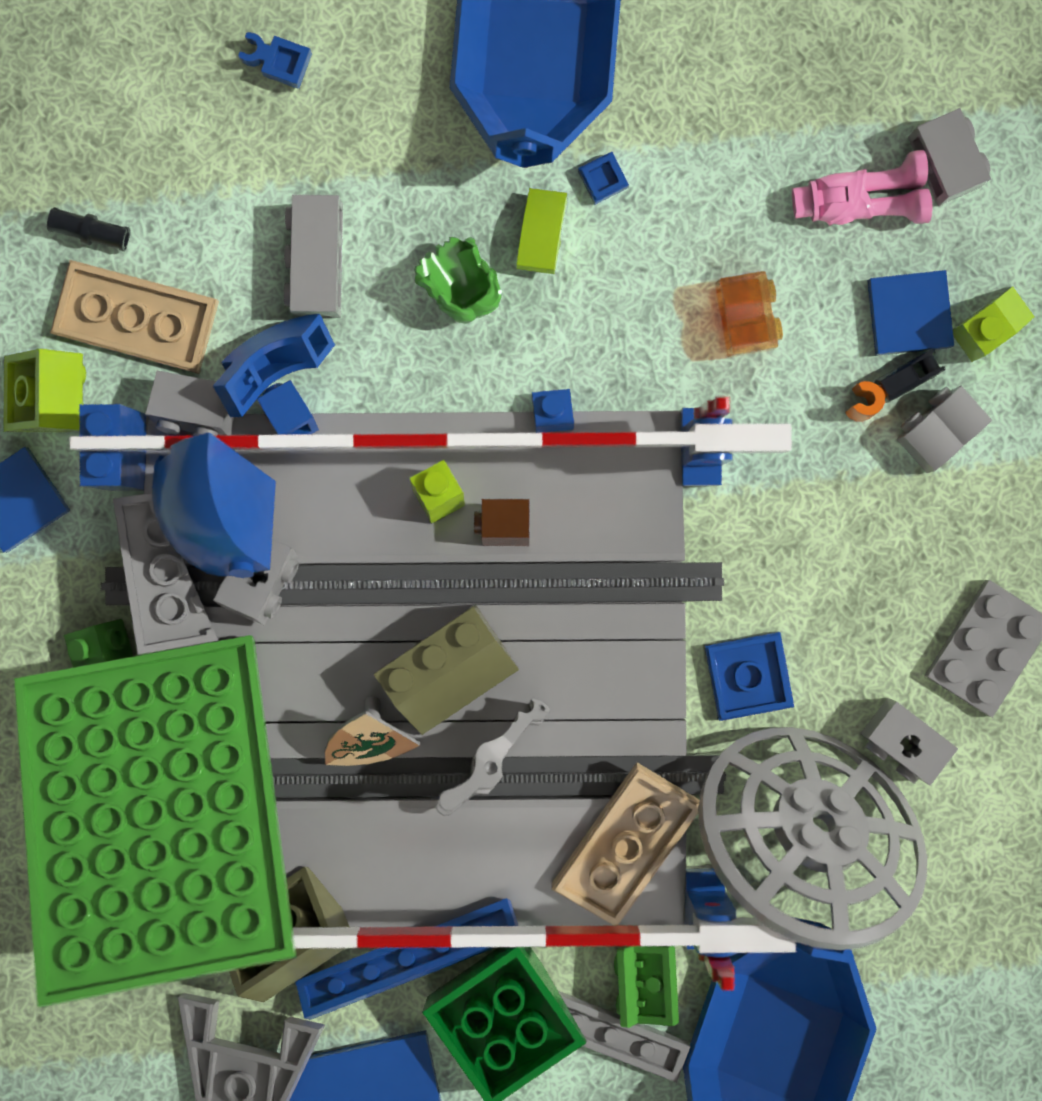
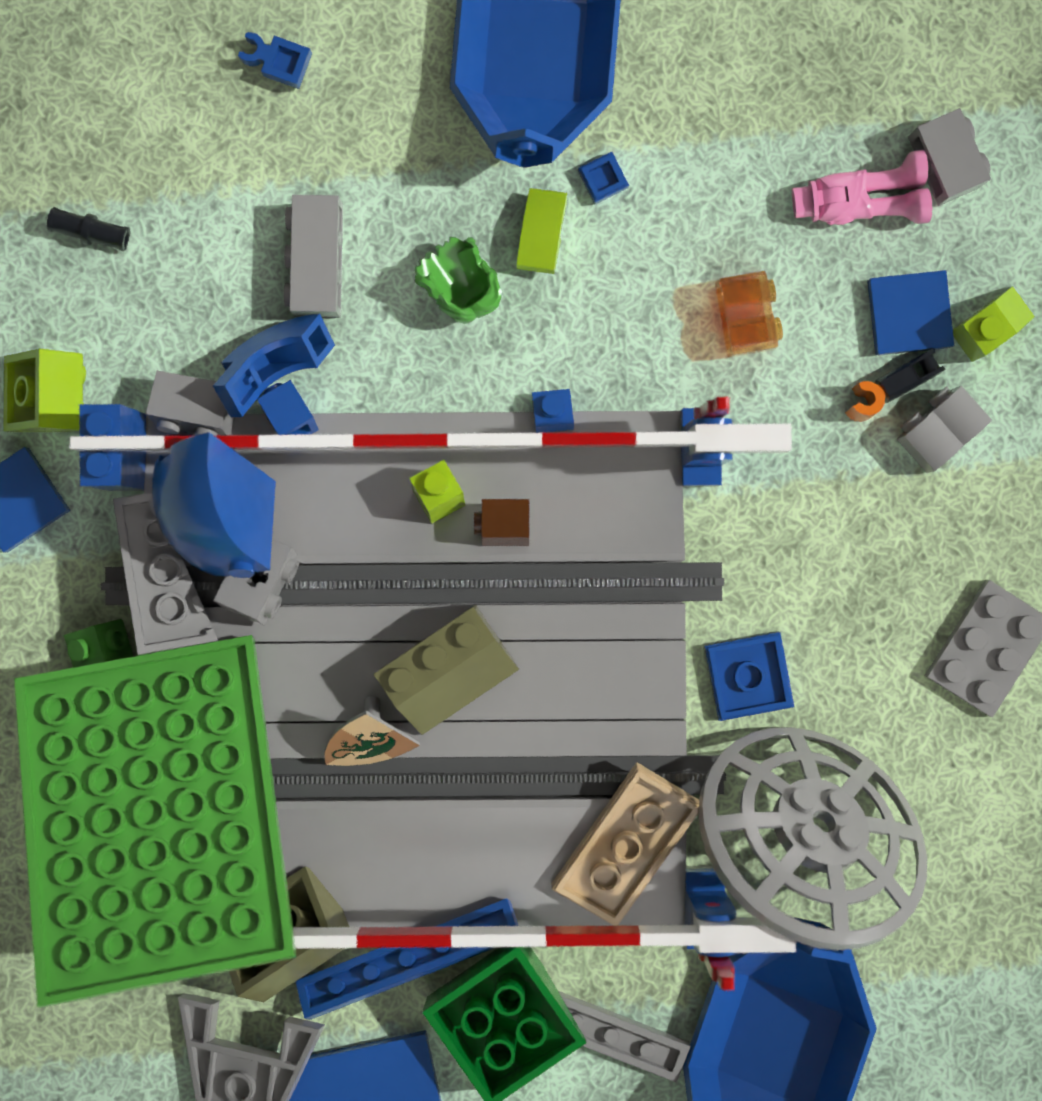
(134, 316): tan tile -> none
(487, 761): light grey animal -> none
(646, 985): bright green bracket -> none
(929, 749): light grey brick -> none

